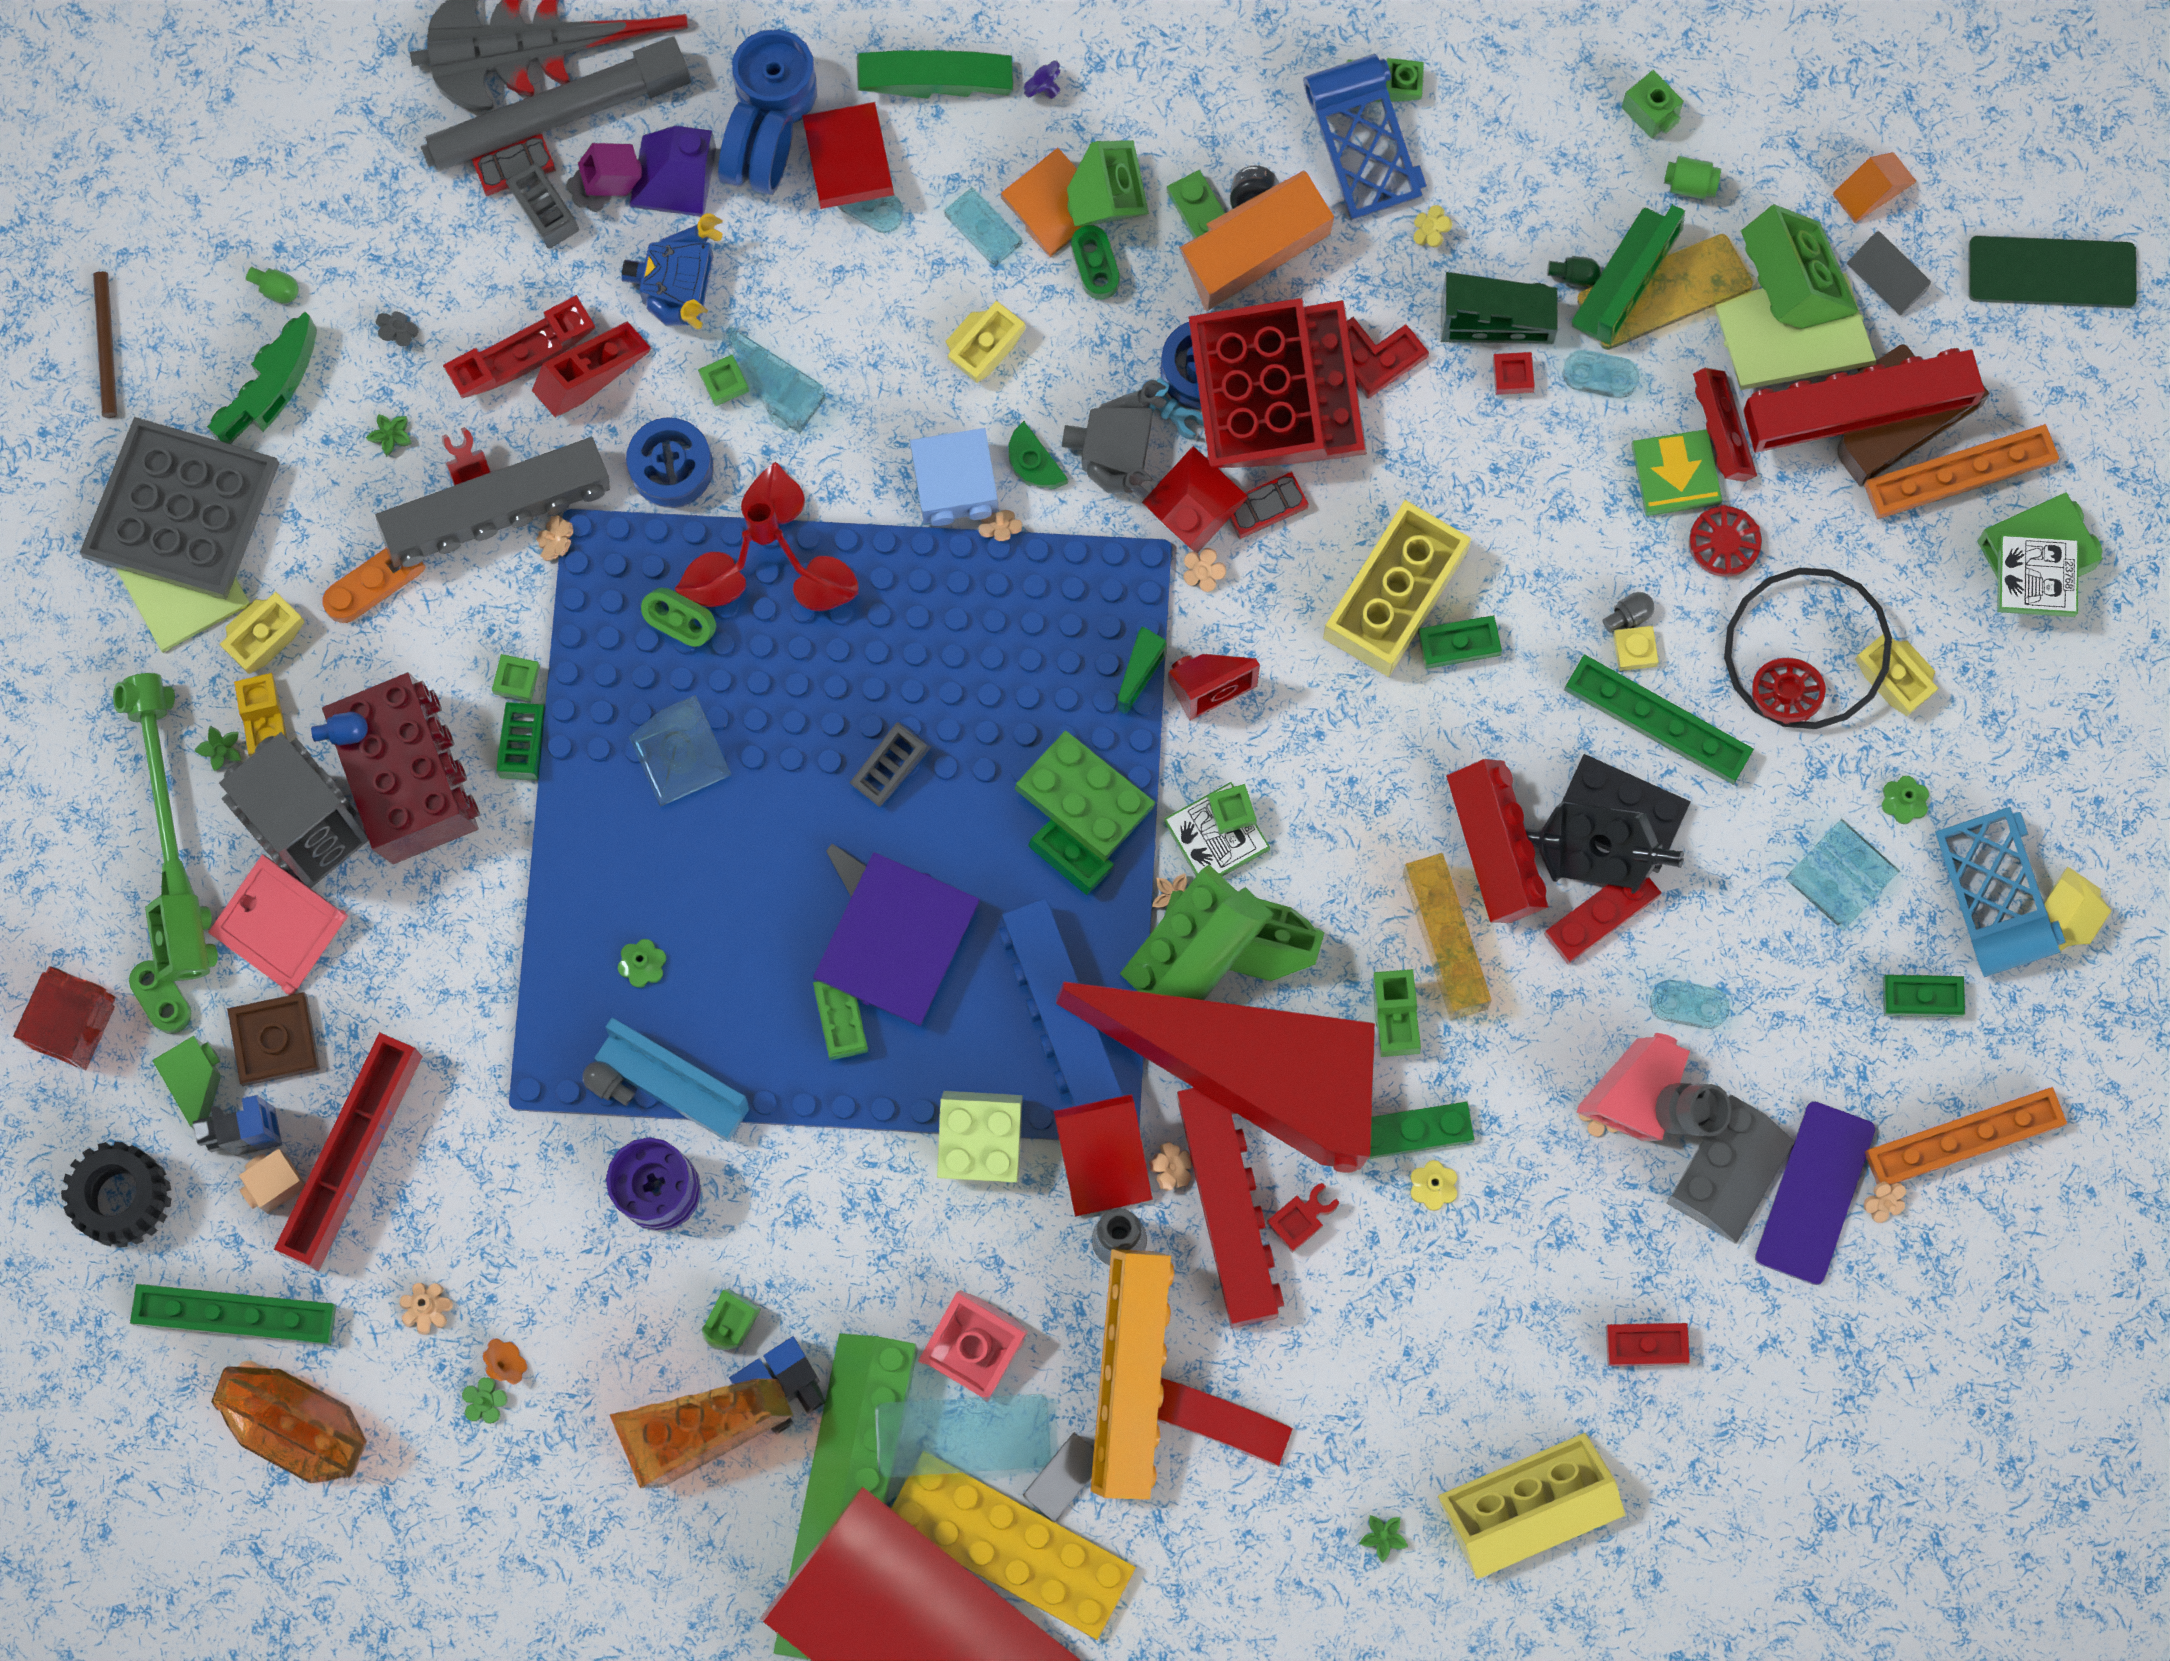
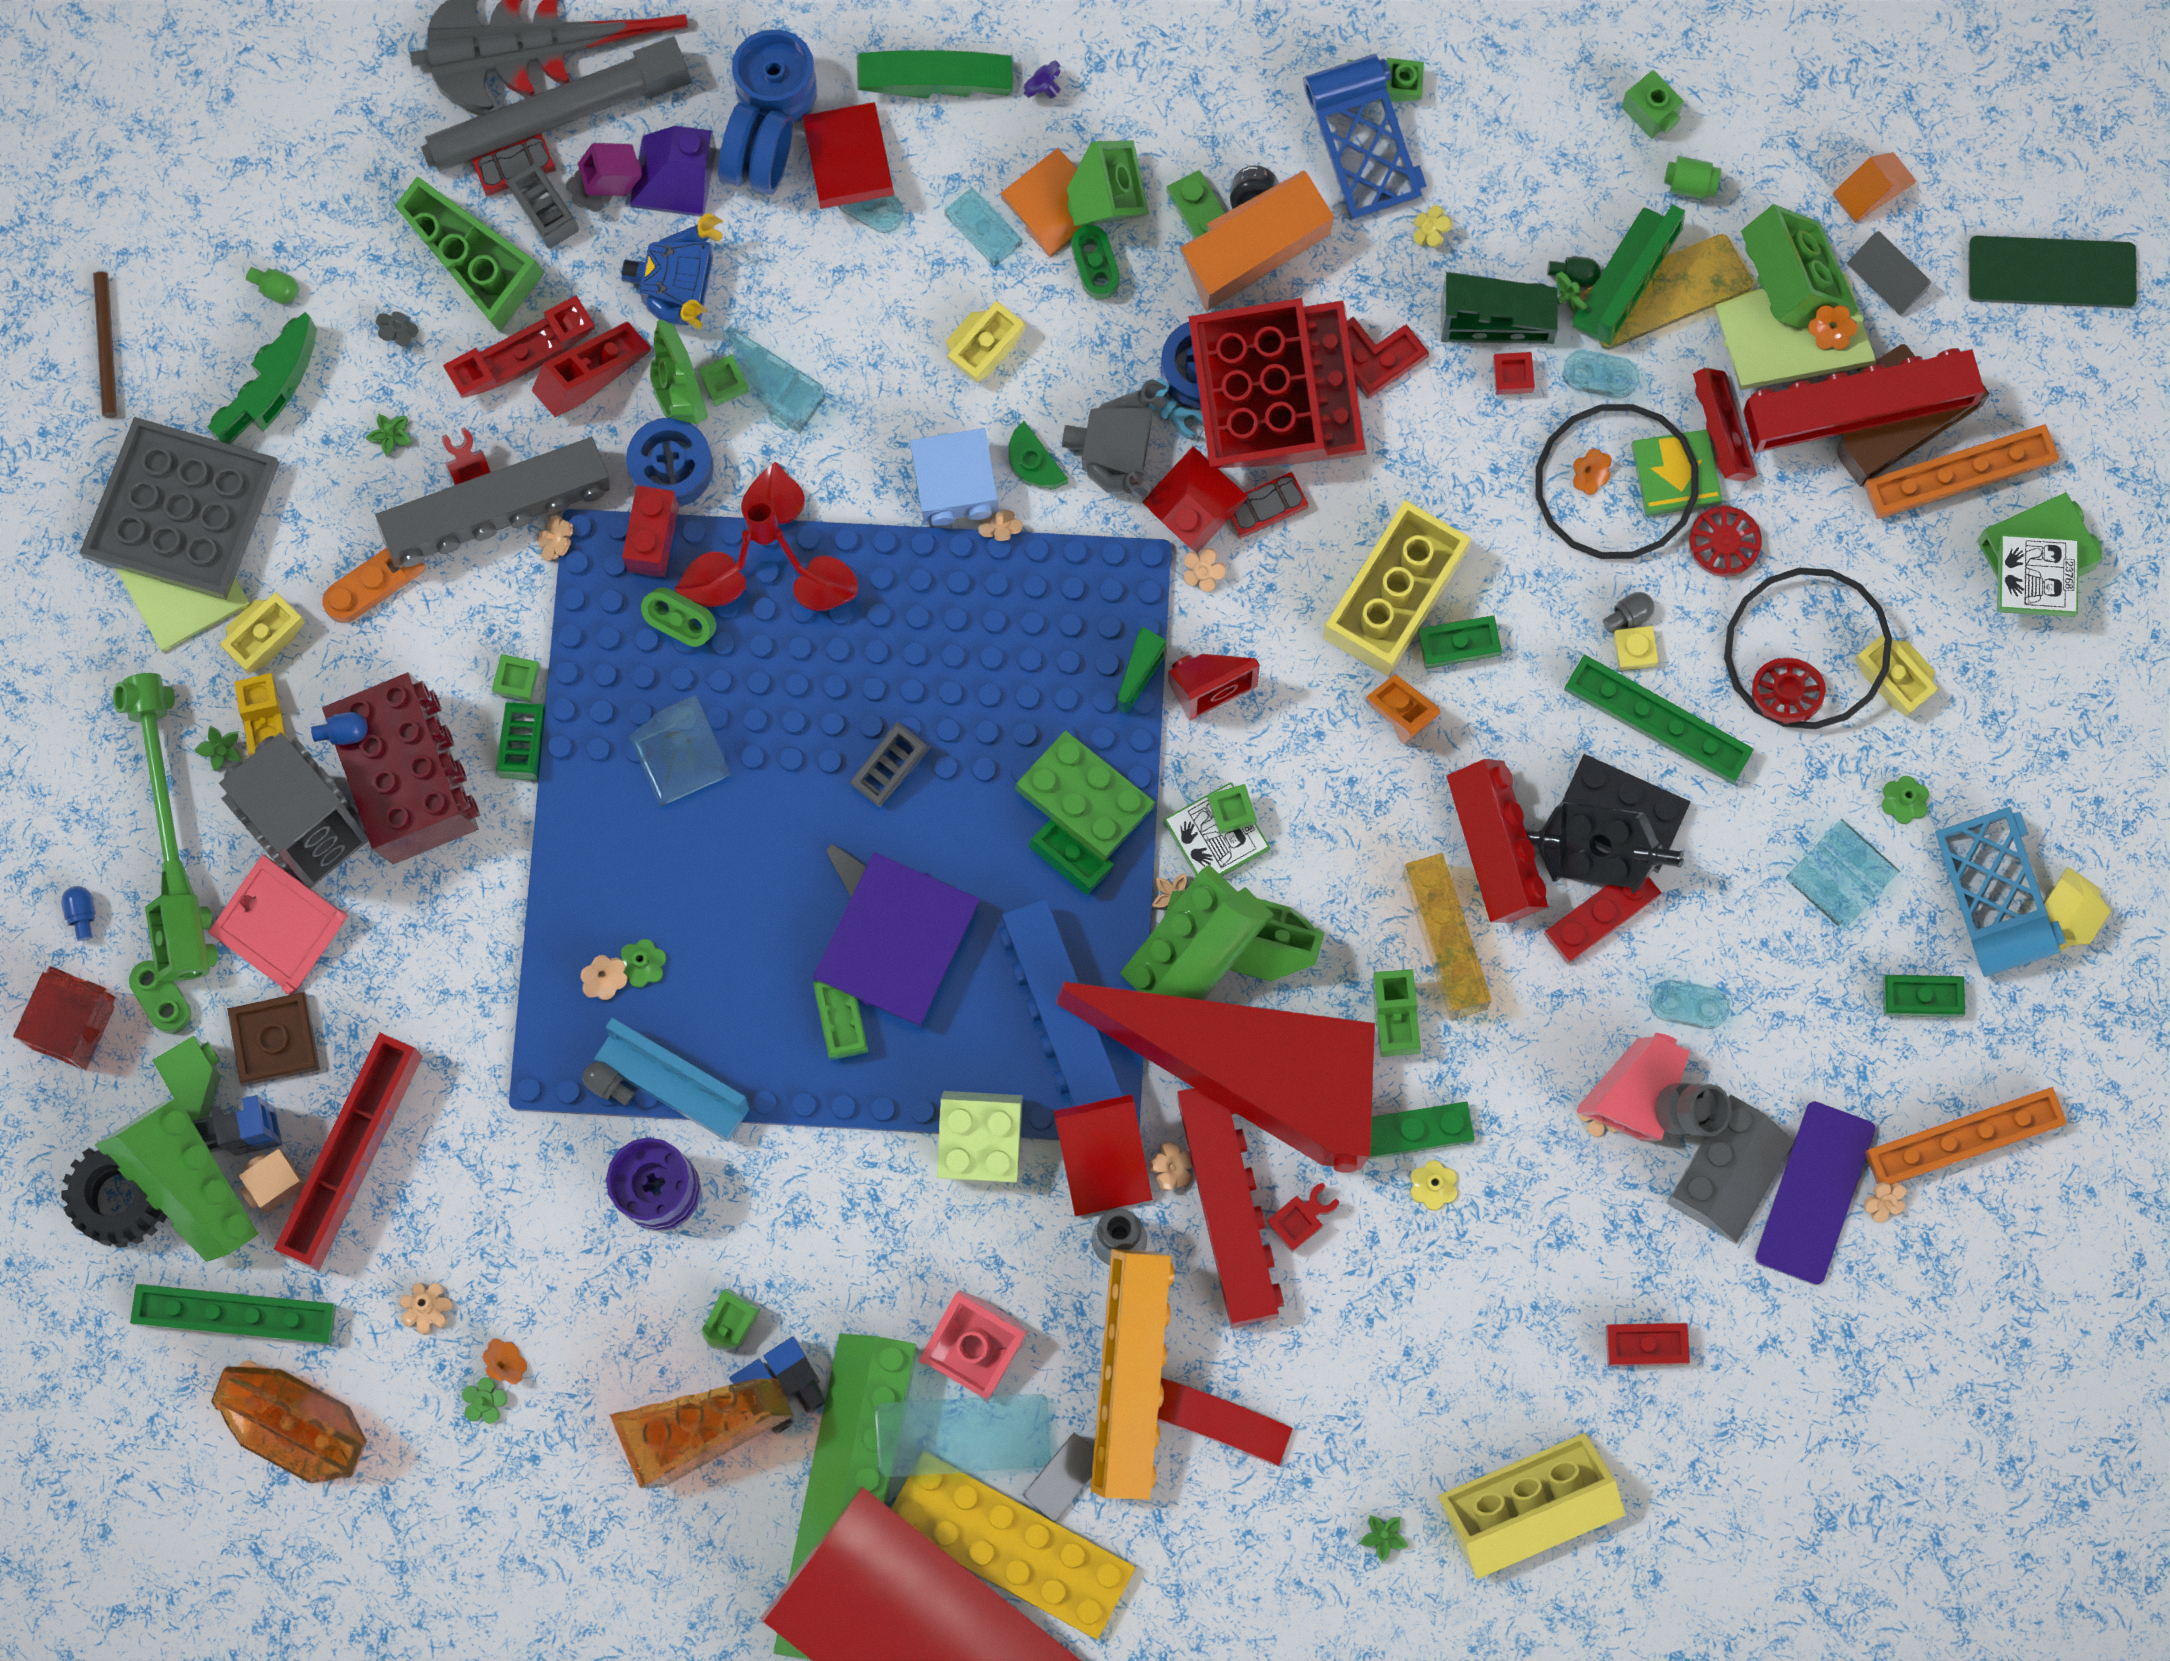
(79, 911): none -> blue cylinder
(181, 1178): none -> bright green wedge
(477, 257): none -> bright green wedge
(603, 977): none -> light nougat plant
(650, 531): none -> red brick
(674, 377): none -> bright green slope
(1403, 707): none -> orange slope
(1569, 292): none -> bright green plant
(1591, 471): none -> orange plant
(1616, 555): none -> black piece
(1832, 336): none -> orange plant

